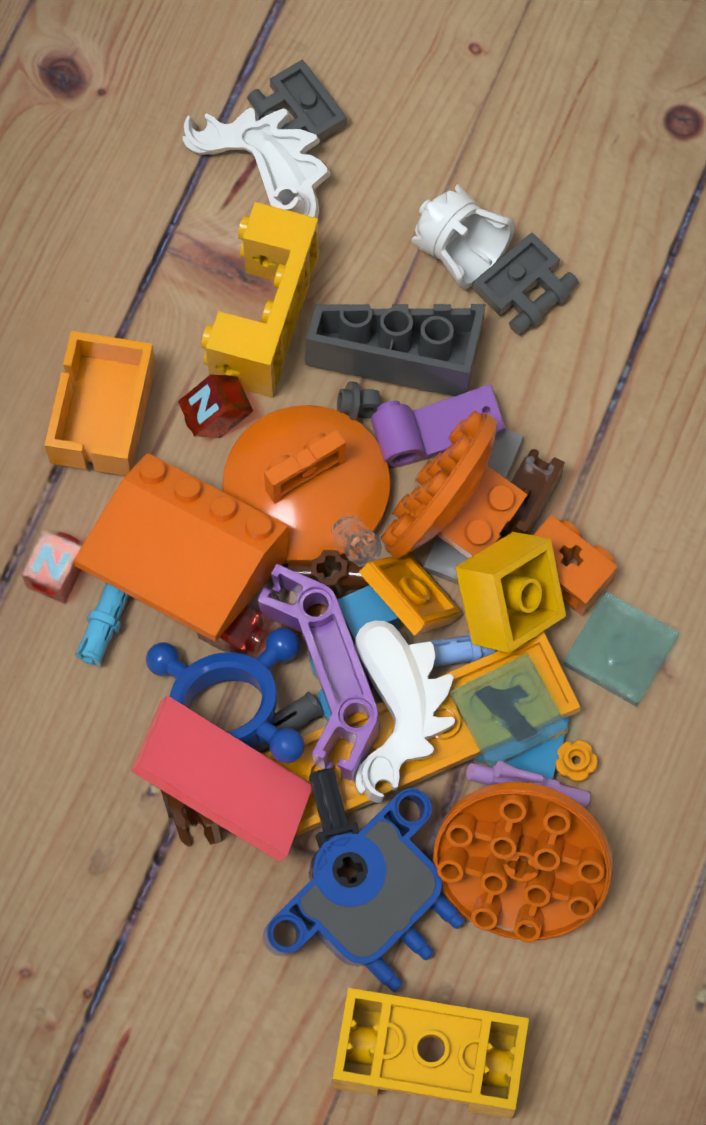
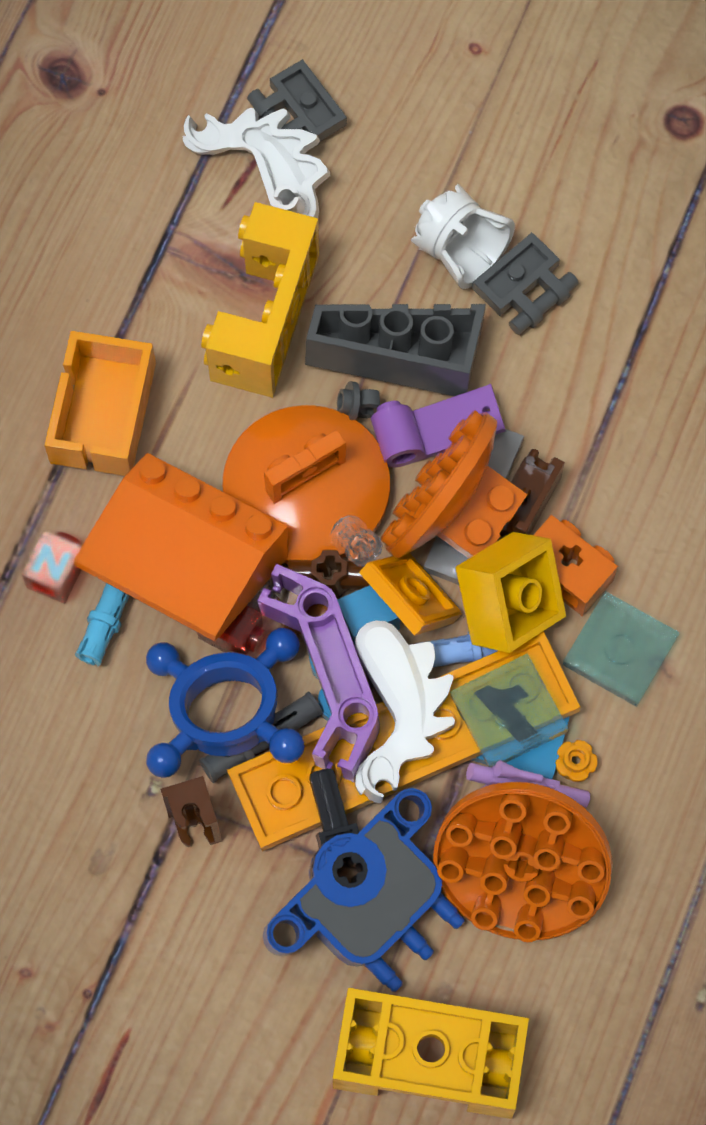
(215, 406): clear red brick -> none
(222, 778): coral tile -> none

